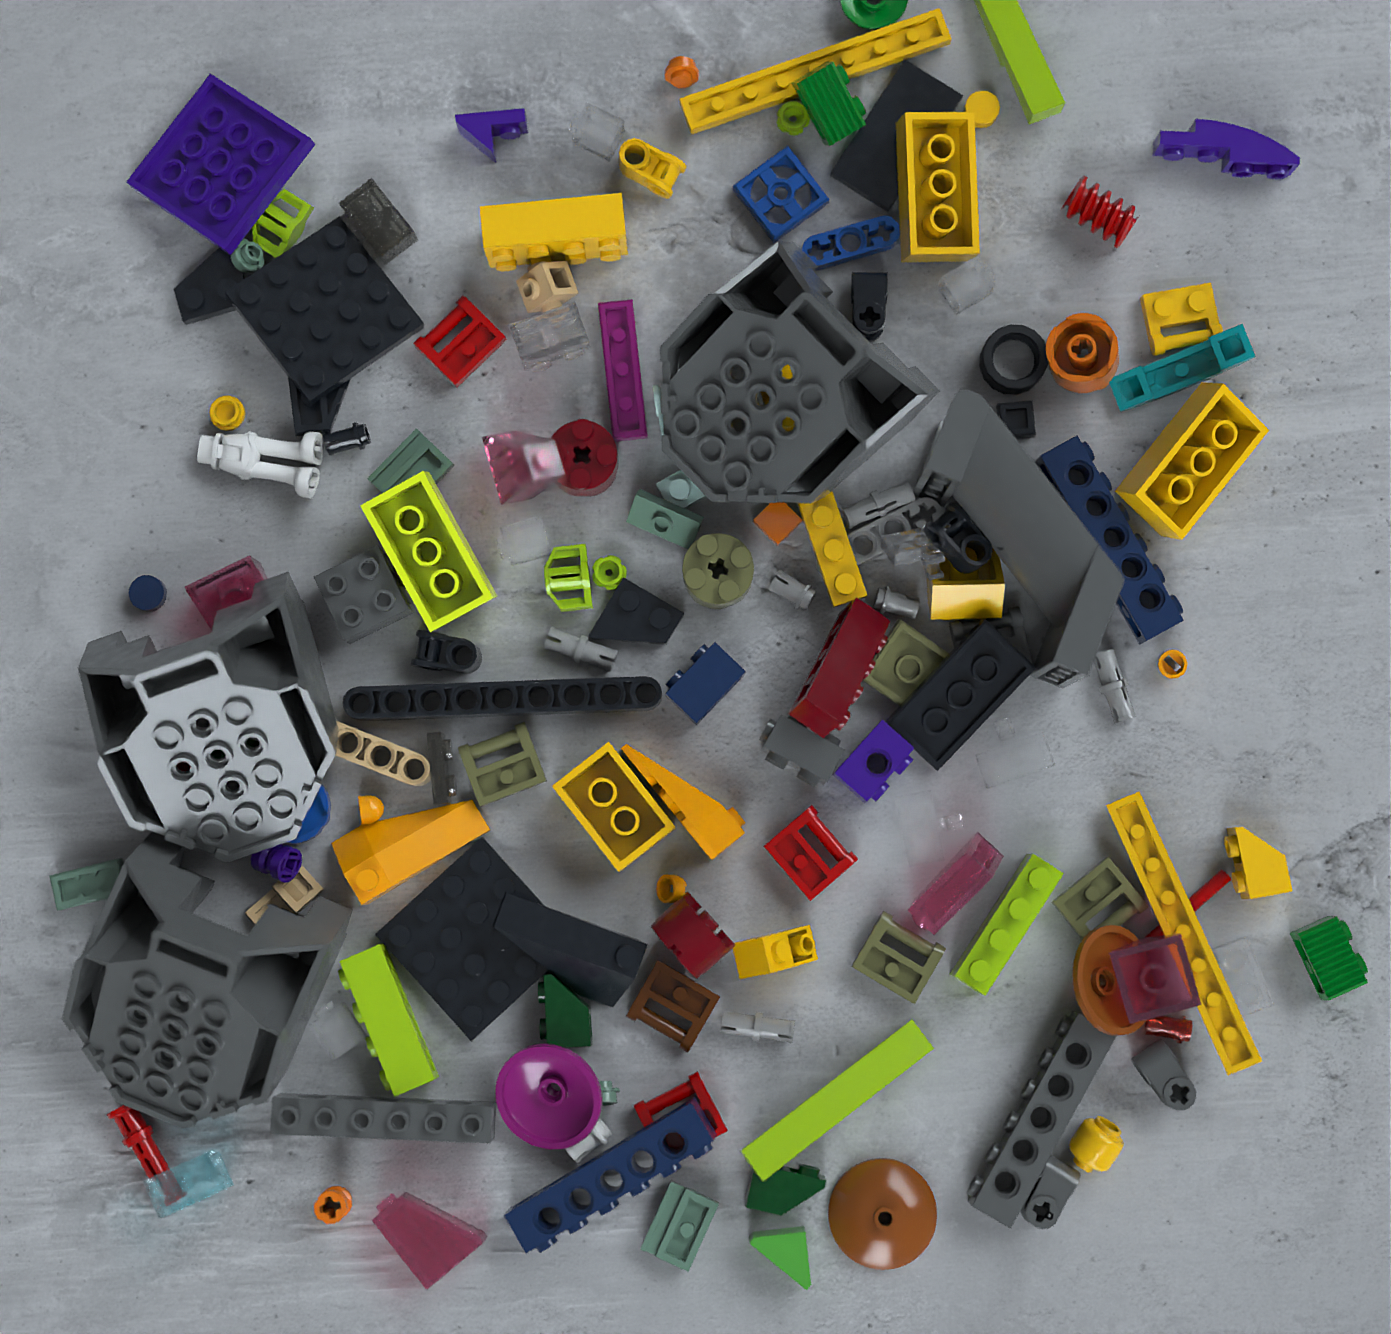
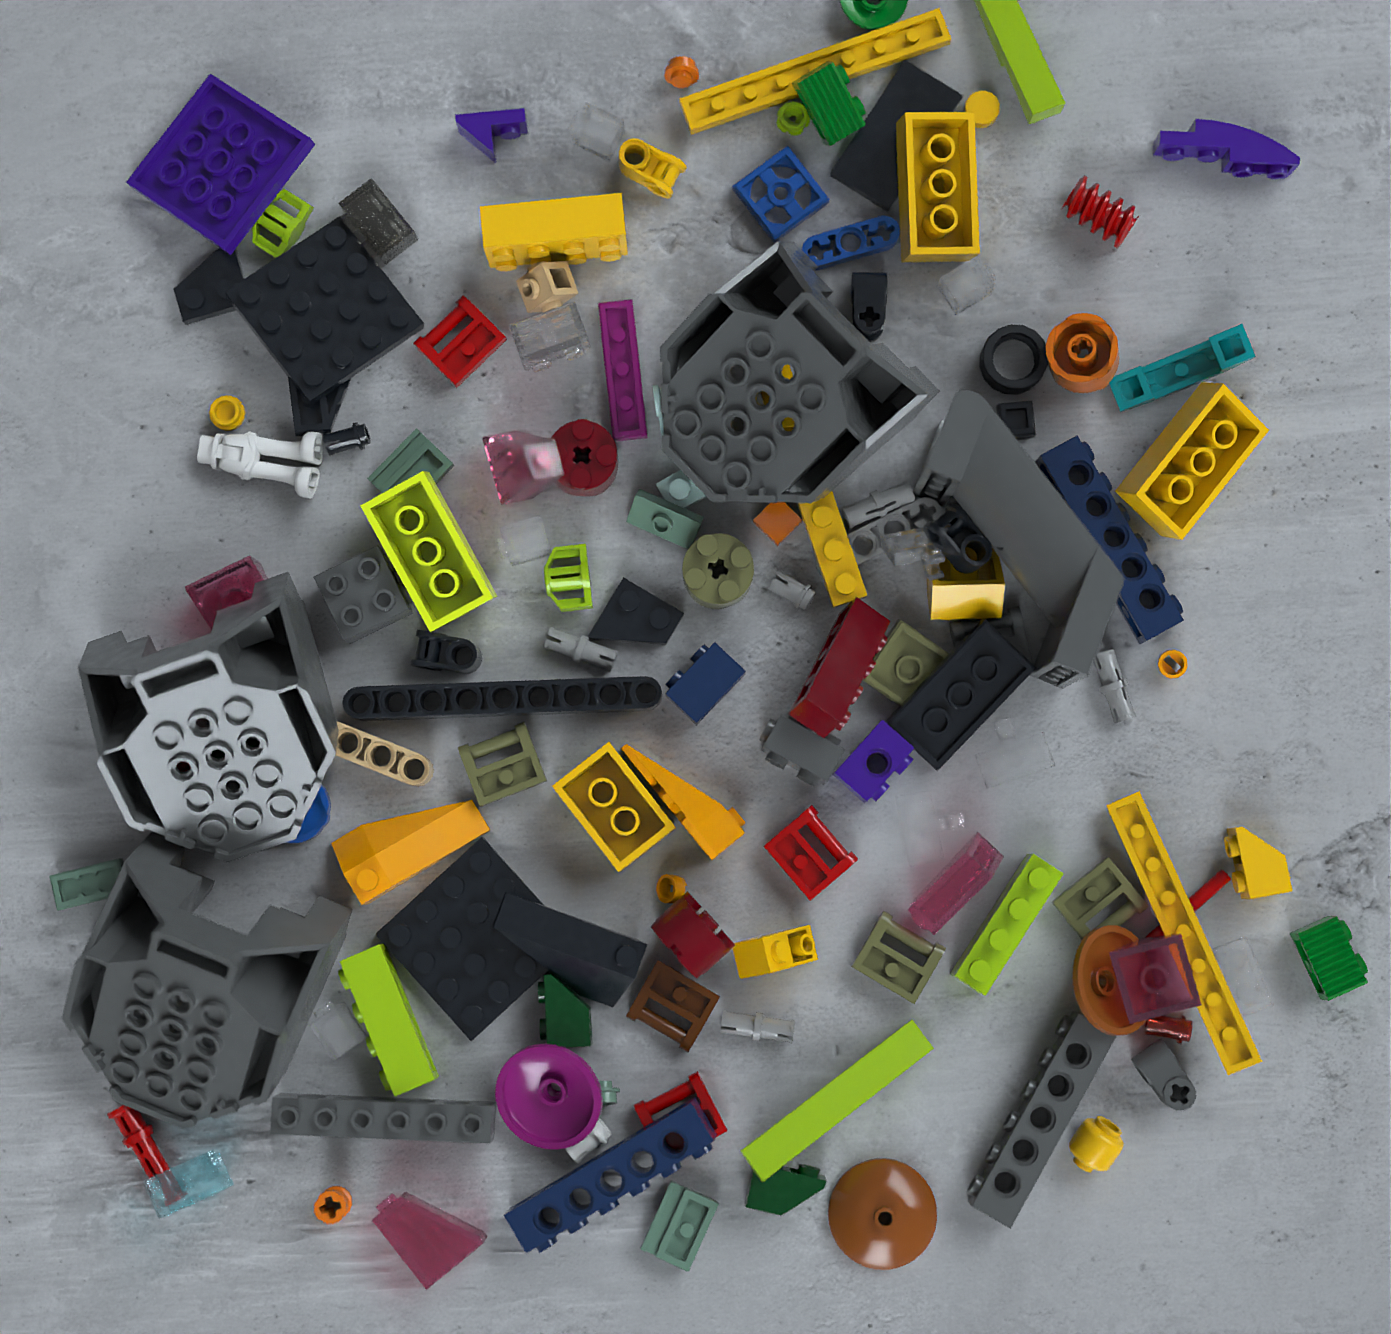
(147, 593): dark blue tile -> none
(248, 256): sand green plate -> none
(278, 861): dark purple wheel -> none
(290, 895): tan slope -> none
(370, 809): light orange hinge -> none
(443, 784): clear smoke plate -> none
(602, 565): lime plate -> none
(786, 1250): bright green slope -> none
(896, 603): light grey pin -> none
(1051, 1192): dark grey piece -> none
(1179, 308): yellow plate -> none

